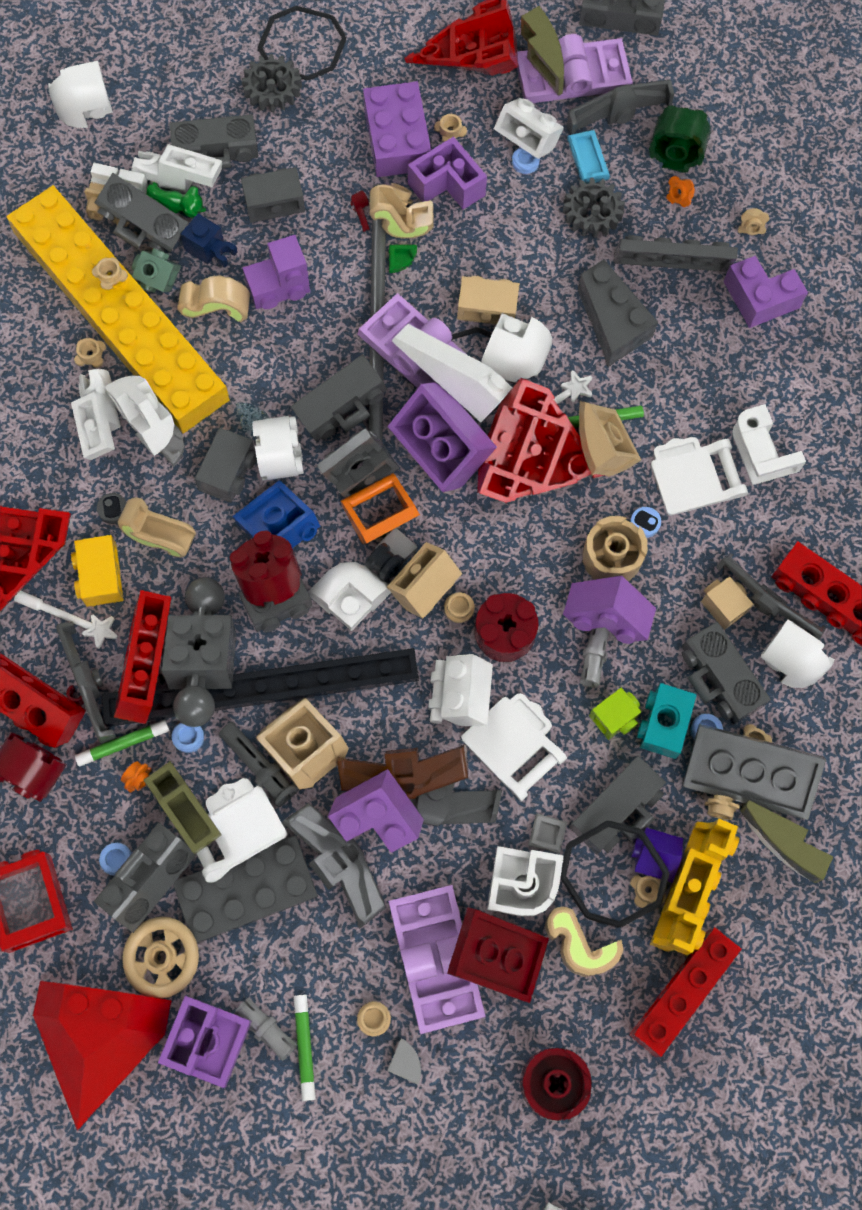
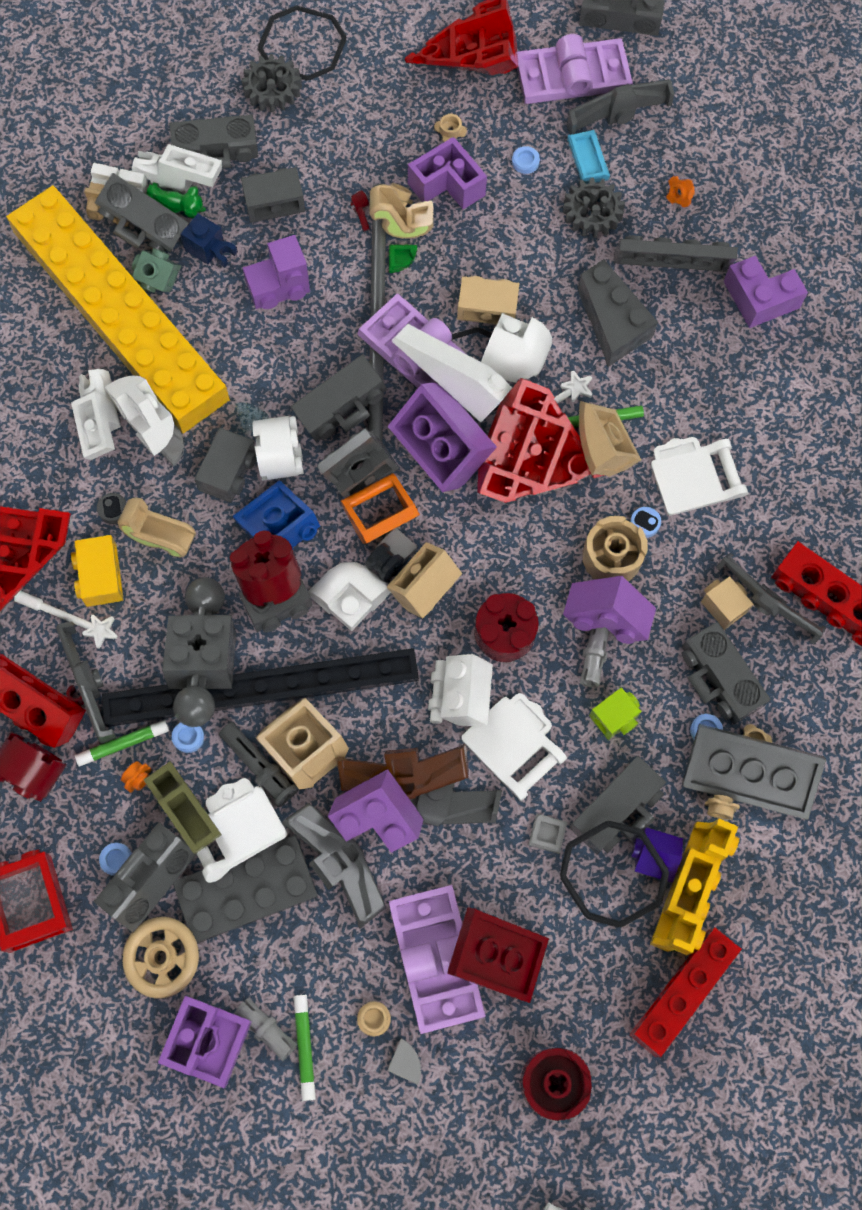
(80, 94): white brick -> none
(87, 345): tan plate -> none
(96, 1039): red wedge -> none
(106, 266): tan plate -> none
(143, 657): red brick -> none
(214, 295): tan animal -> none
(395, 126): medium lavender brick -> none
(459, 607): tan plate -> none
(524, 881): white brick -> none
(528, 127): white brick -> none
(543, 48): olive slope -> none
(574, 947): animal -> none
(642, 897): tan plate -> none
(675, 704): teal brick -> none
(680, 138): dark green brick -> none
(753, 222): tan plate -> none
(758, 450): white piece -> none
(786, 842): olive slope -> none
(797, 656): white brick -> none

